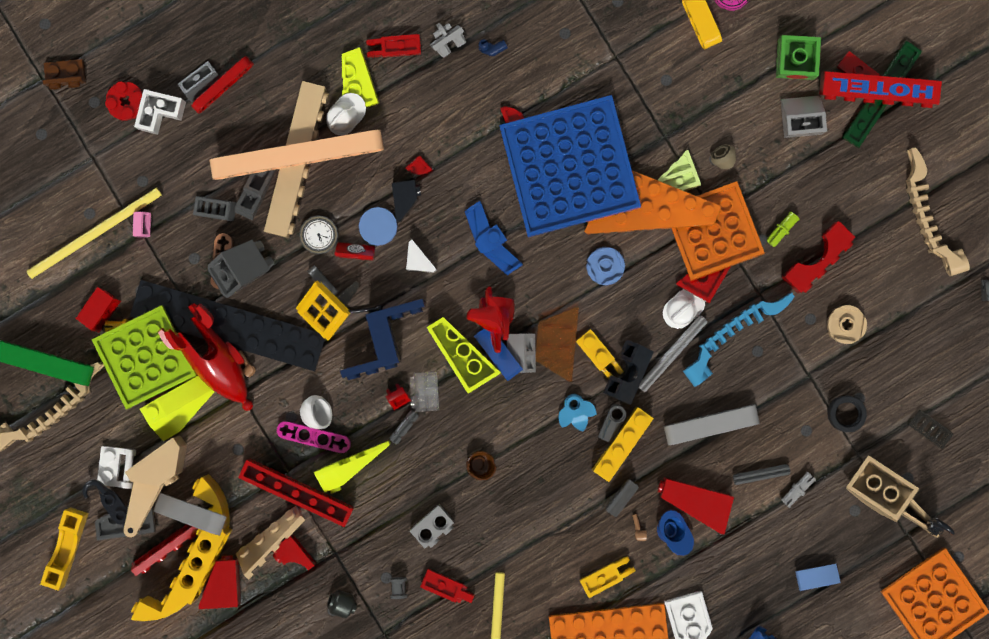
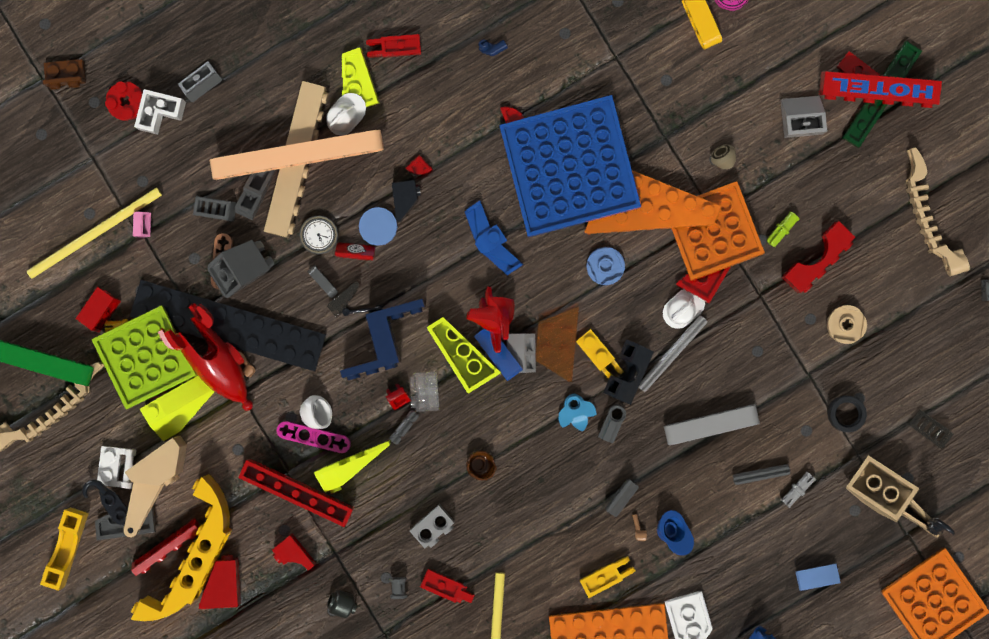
(190, 514): light grey beam -> none
(222, 84): red beam -> none
(269, 540): tan wing -> none
(310, 299): yellow piece -> none
(417, 260): white slope -> none
(454, 34): light grey hips -> none
(623, 444): yellow arch -> none
(682, 174): yellowish green wing -> none
(699, 371): dark azure piece -> none
(701, 503): red slope -> none
(798, 57): bright green brick -> none

